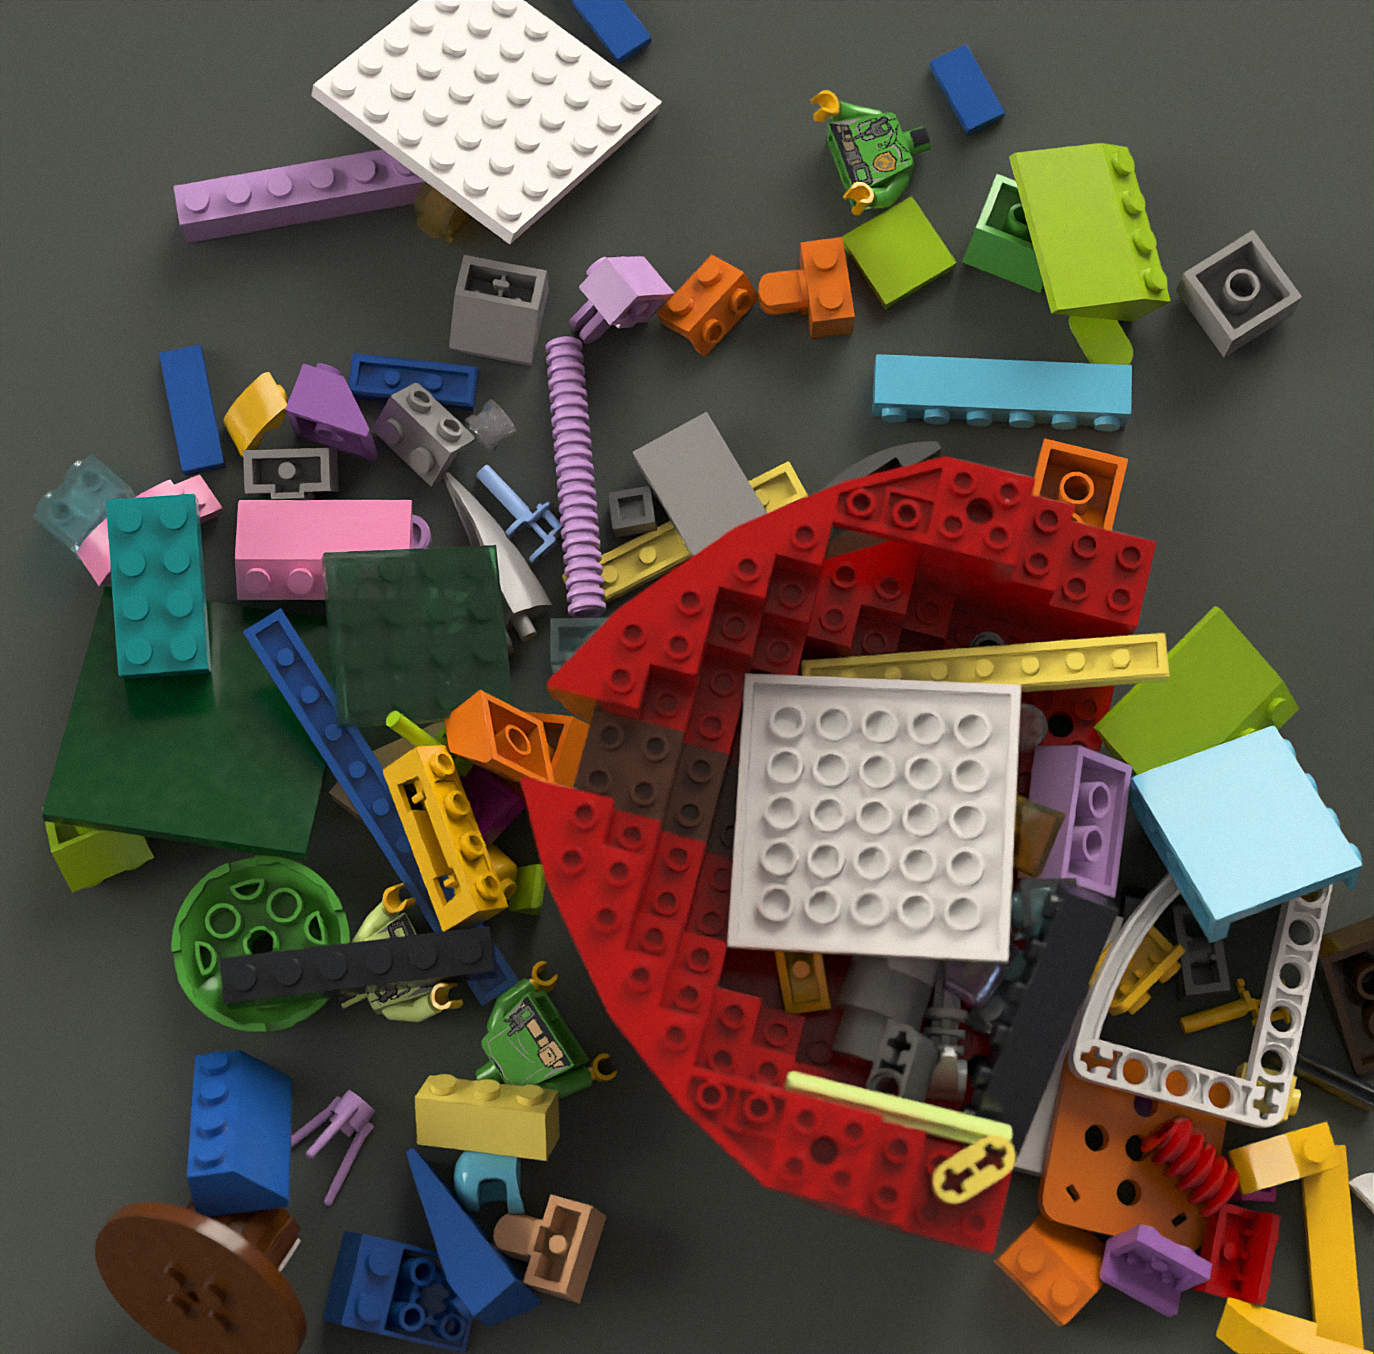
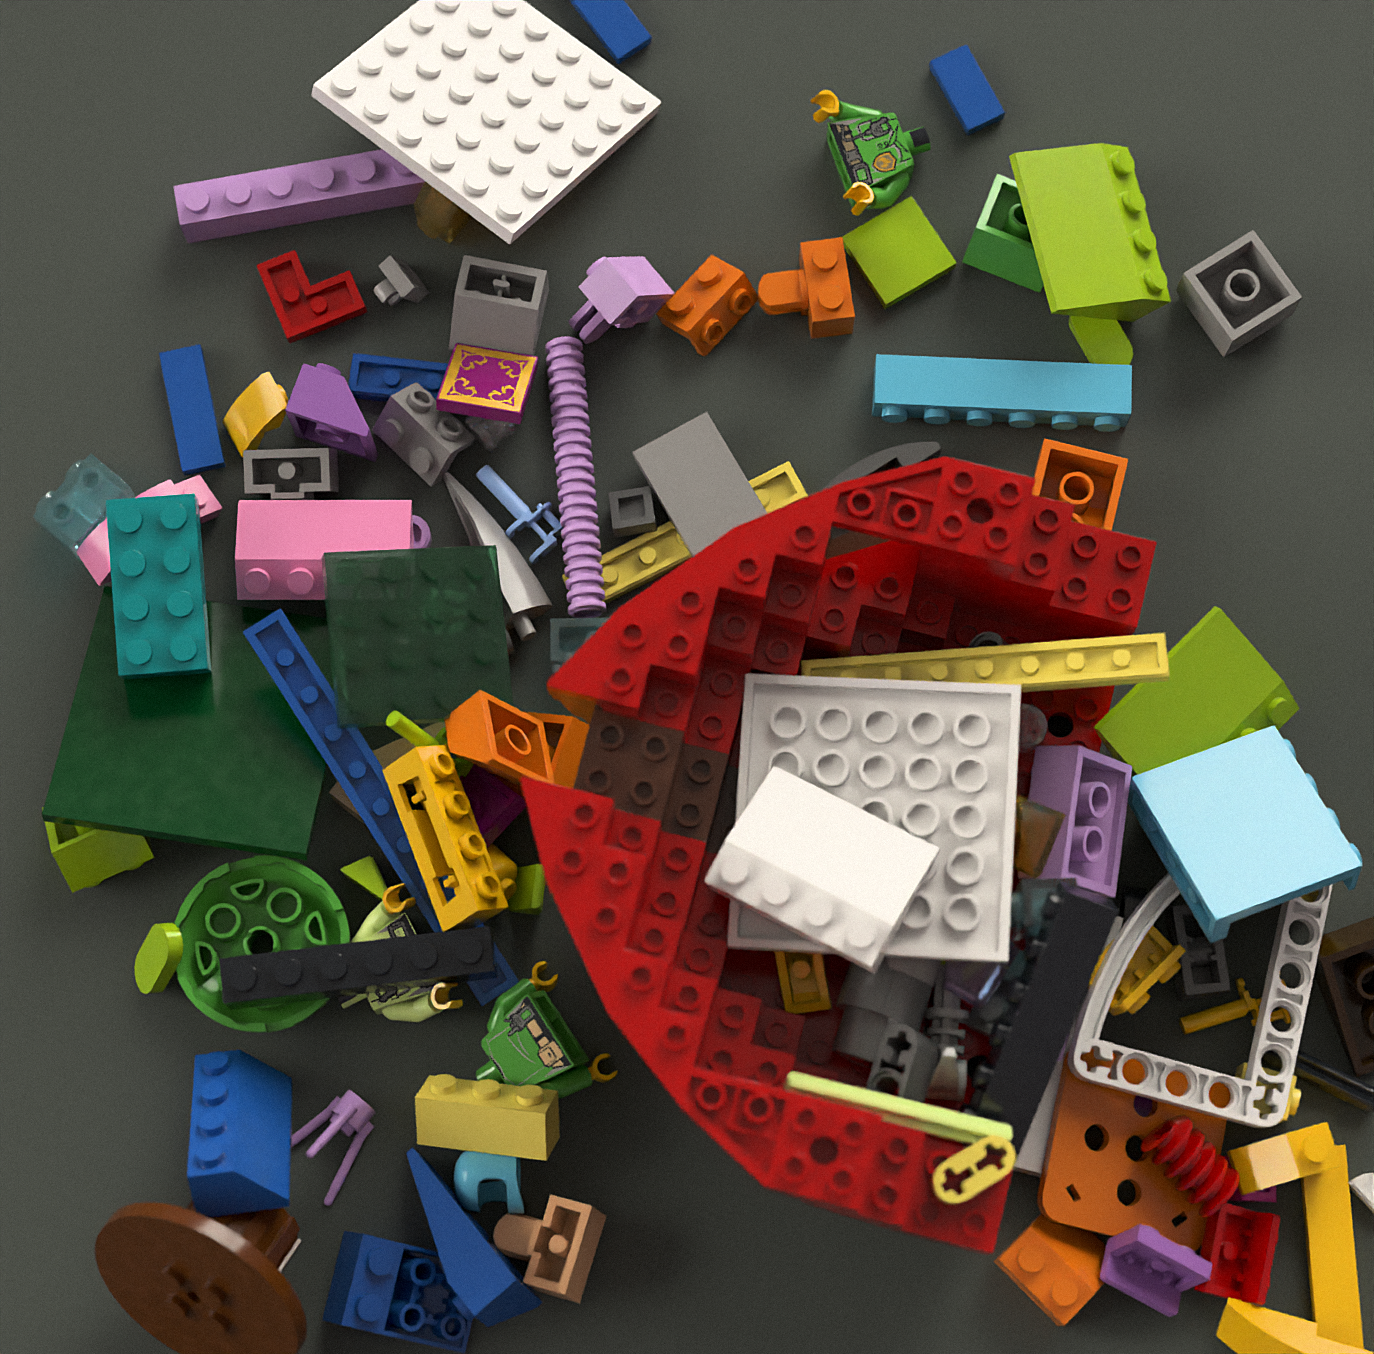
(158, 958): none -> lime tile
(305, 307): none -> red plate
(366, 876): none -> lime slope
(400, 282): none -> light grey tile
(487, 383): none -> magenta tile
(821, 868): none -> white slope

